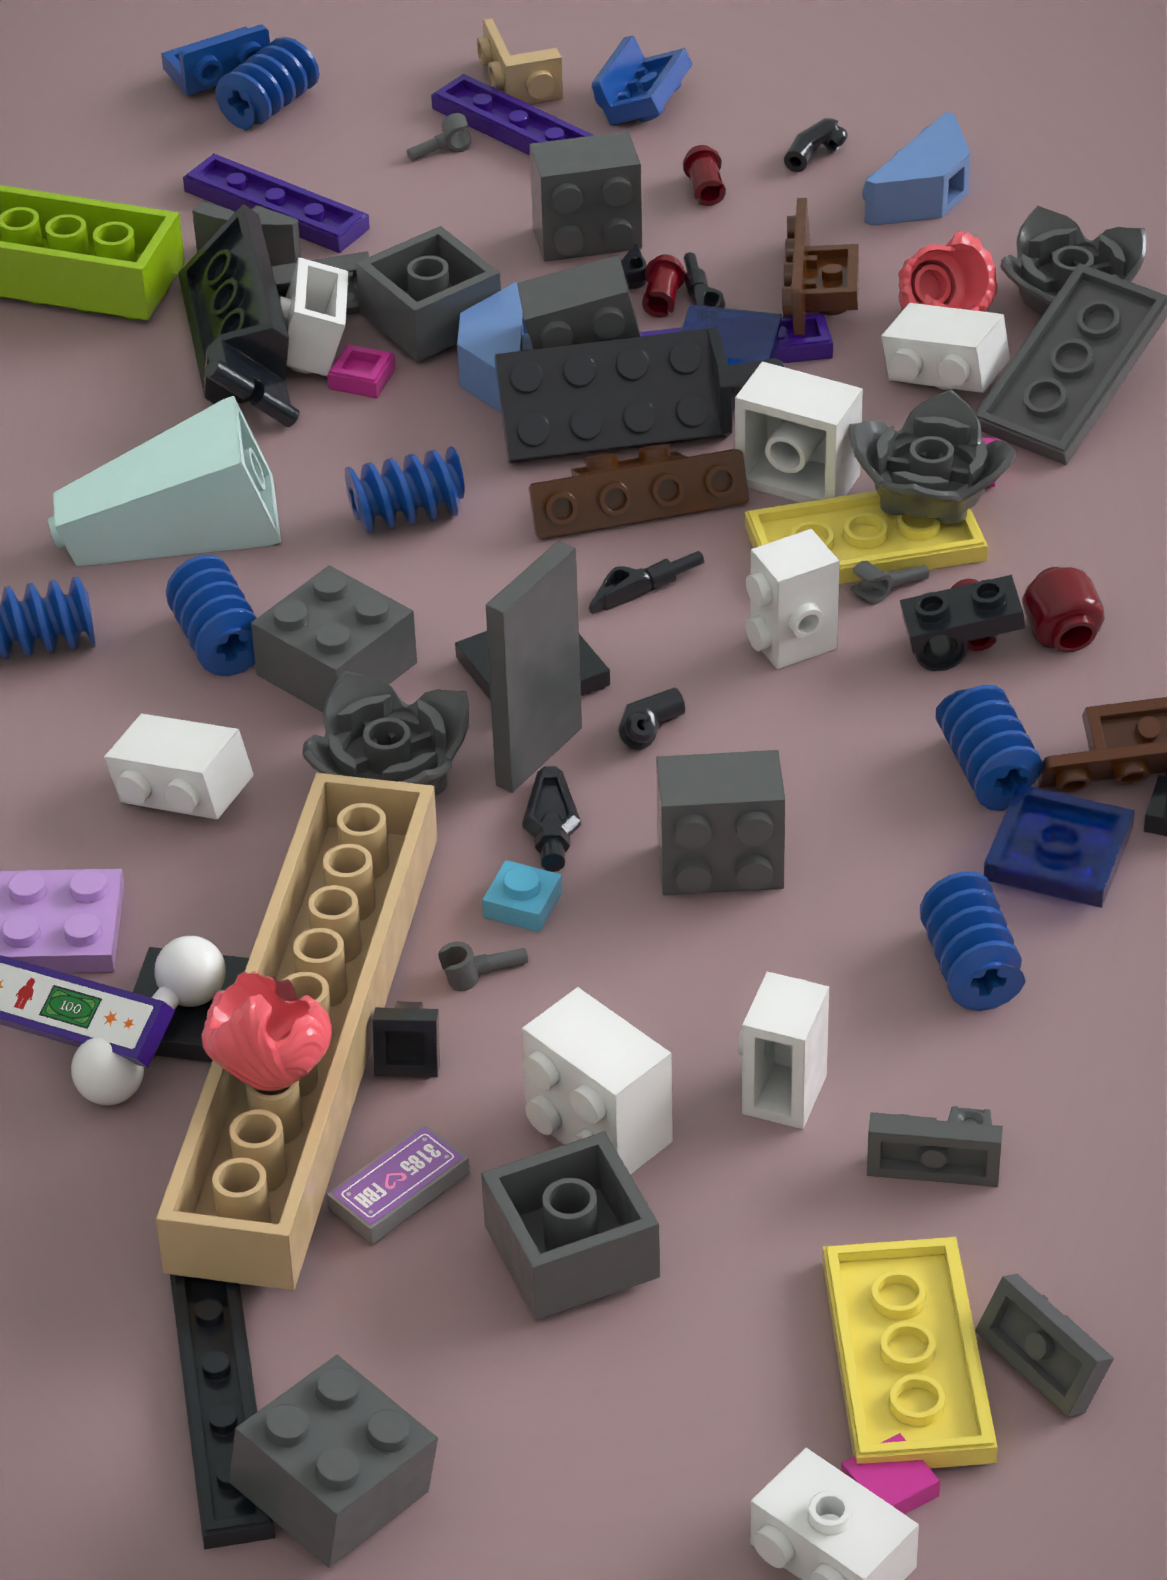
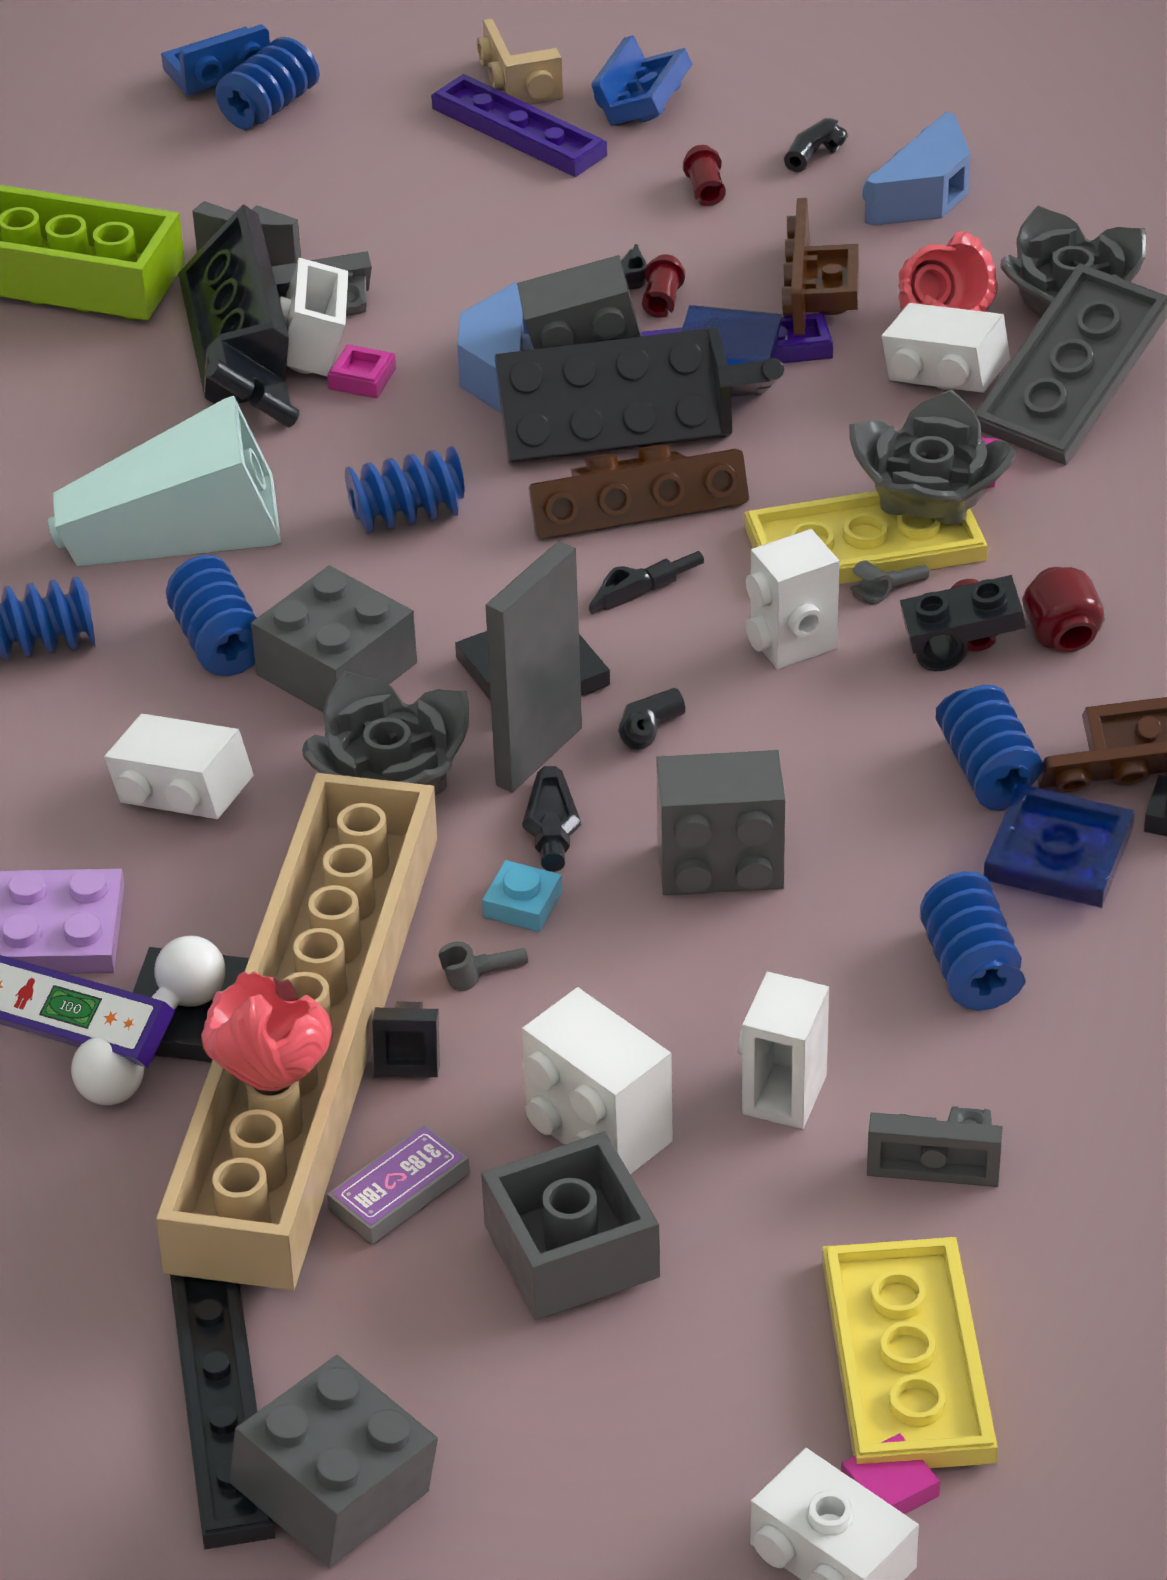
(318, 217): dark purple tile -> none
(421, 289): dark grey brick -> none
(455, 142): dark grey hand -> none
(586, 196): dark grey brick -> none
(698, 287): black hand -> none
(797, 433): white brick -> none
(1044, 1345): dark grey hinge -> none

